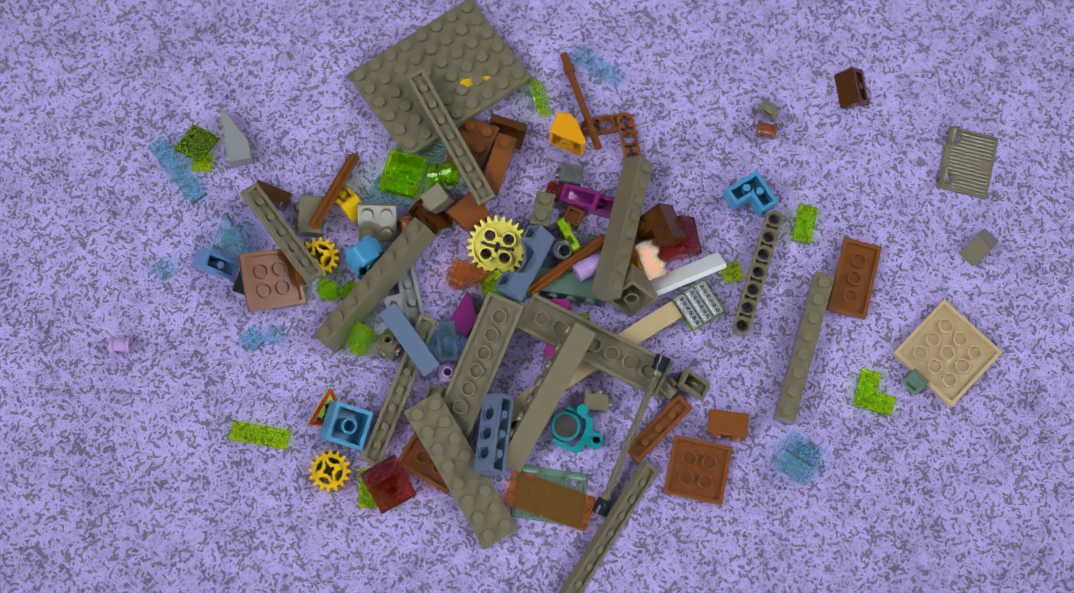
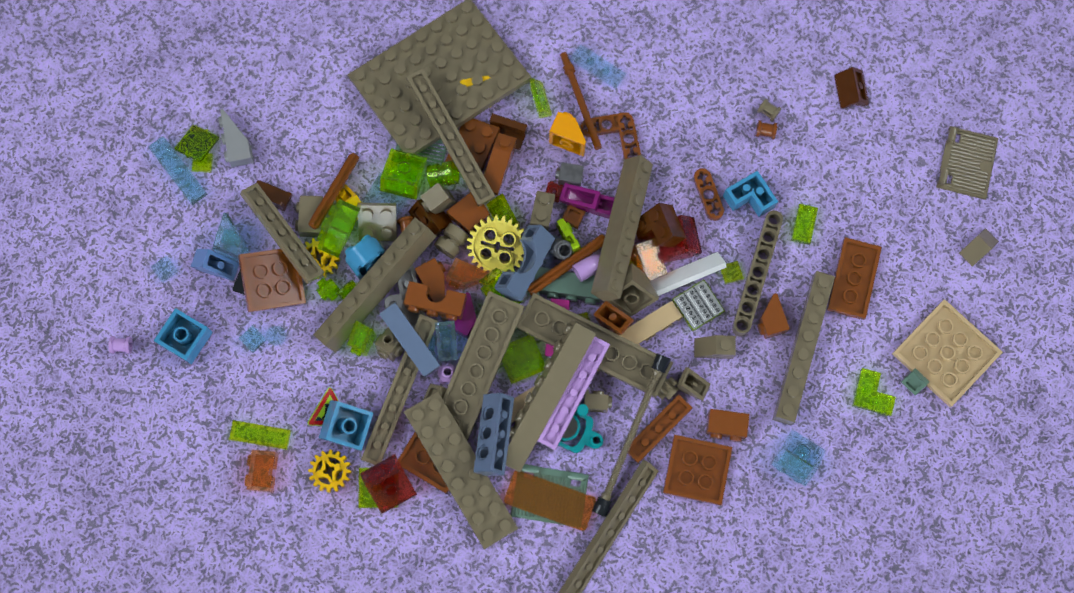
(183, 336): none -> dark azure brick
(260, 471): none -> clear orange brick
(337, 227): none -> clear neon green brick
(432, 274): none -> dark orange slope
(451, 240): none -> dark tan wheel
(451, 306): none -> dark orange arch
(501, 207): none -> clear neon green slope
(522, 359): none -> clear neon green plate
(573, 394): none -> lavender plate
(612, 318): none -> dark orange slope
(708, 208): none -> dark orange beam
(715, 347): none -> dark tan slope
(773, 319): none -> dark orange slope

